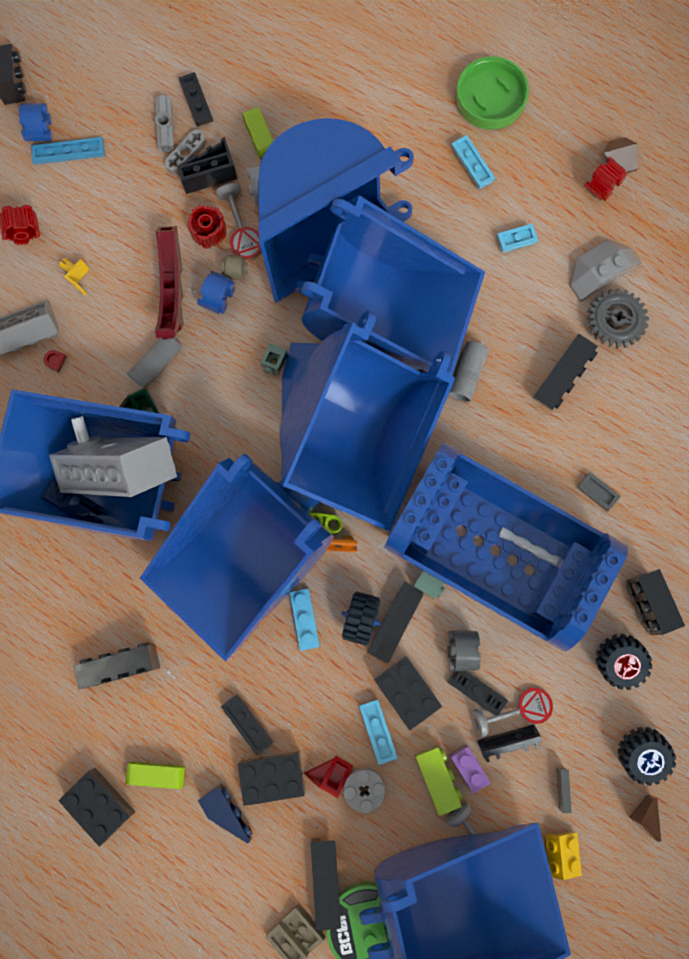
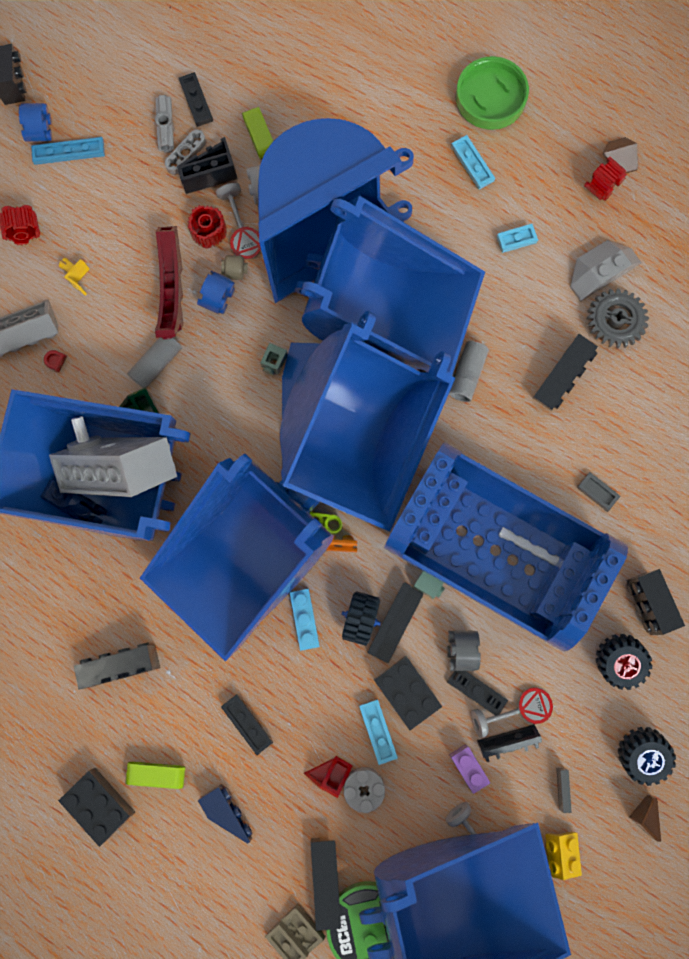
(271, 778): black brick -> none
(439, 780): lime brick -> none

